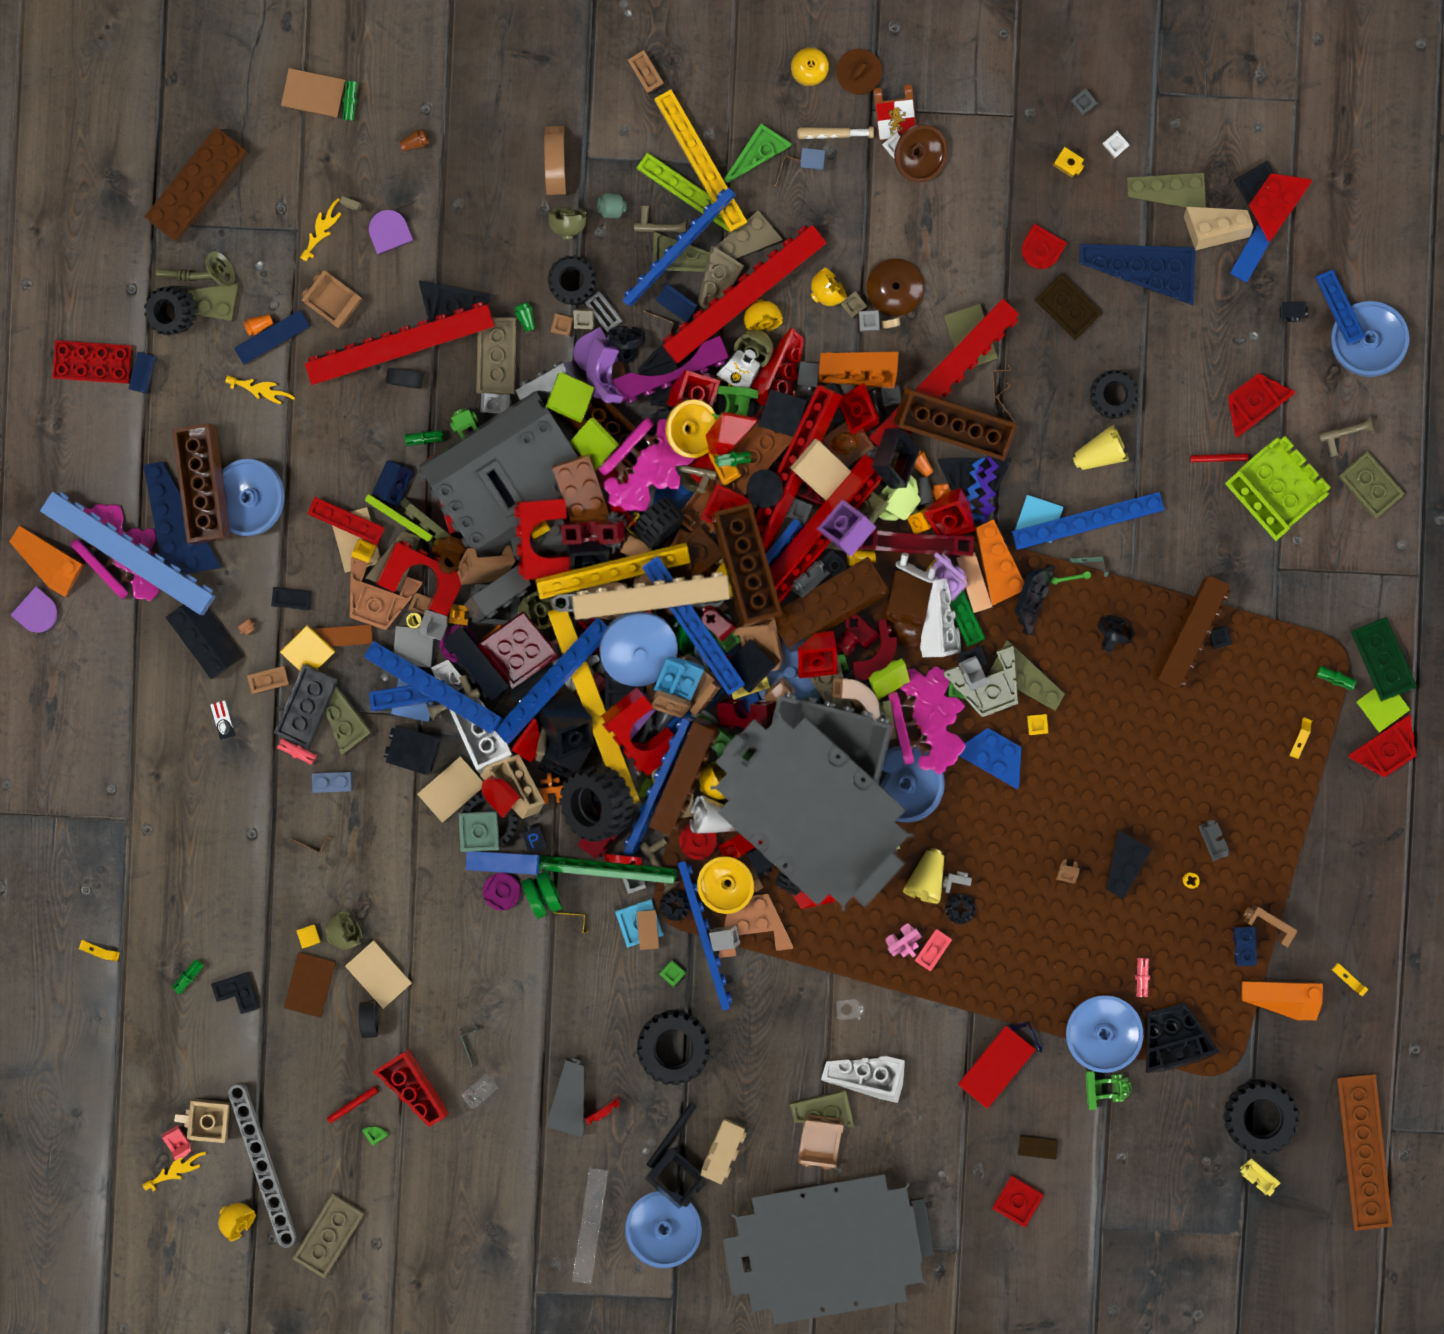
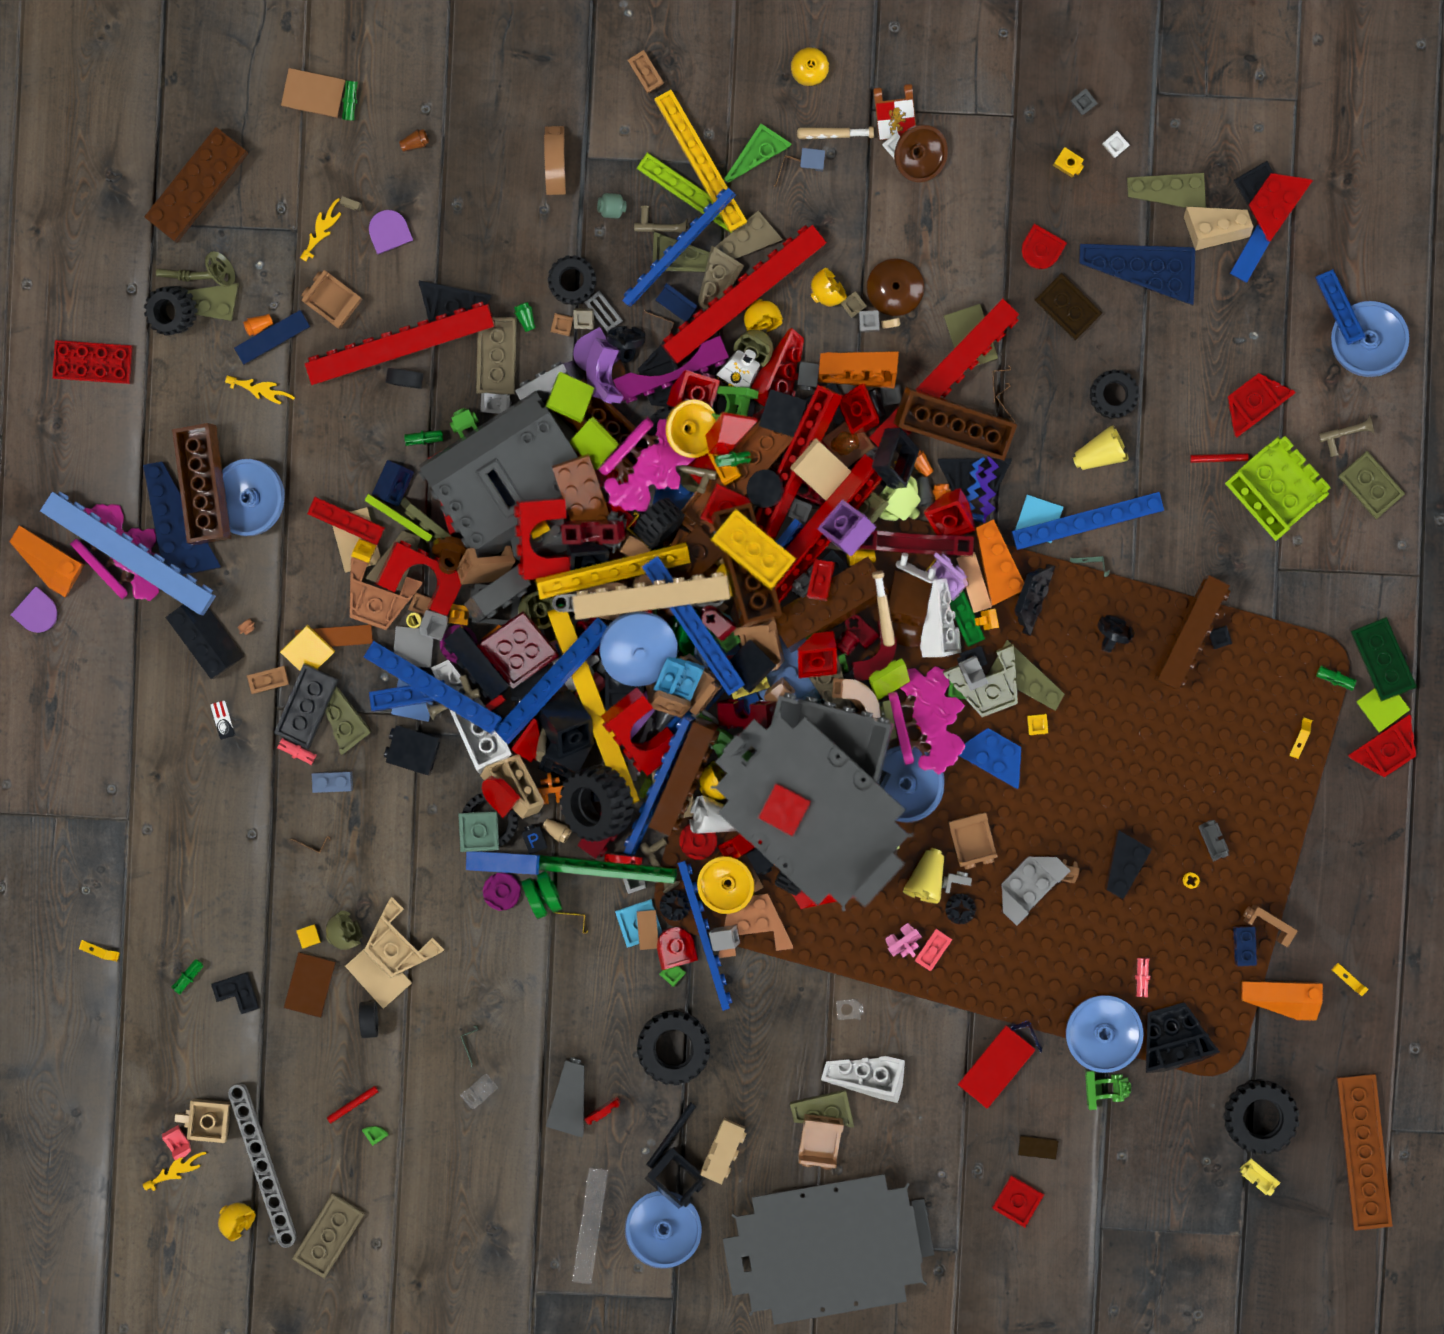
(142, 372): dark blue panel -> none
(291, 598): black tile -> none
(391, 949): none -> tan wing
(412, 1087): red wedge -> none
(451, 789): tan tile -> none
(496, 702): none -> red tile
(557, 830): none -> tan cone
(567, 221): olive cylinder -> none
(675, 948): none -> red tile
(753, 549): none -> yellow plate
(784, 809): none -> red tile
(820, 580): none -> red plate
(859, 71): reddish brown shield -> none
(884, 613): none -> tan piece
(919, 521): light orange bracket -> none
(972, 840): none -> medium nougat panel
(988, 619): none -> light orange tile
(1029, 884): none -> light grey piece
(1086, 575): bright green hinge -> none
(1292, 311): black brick -> none

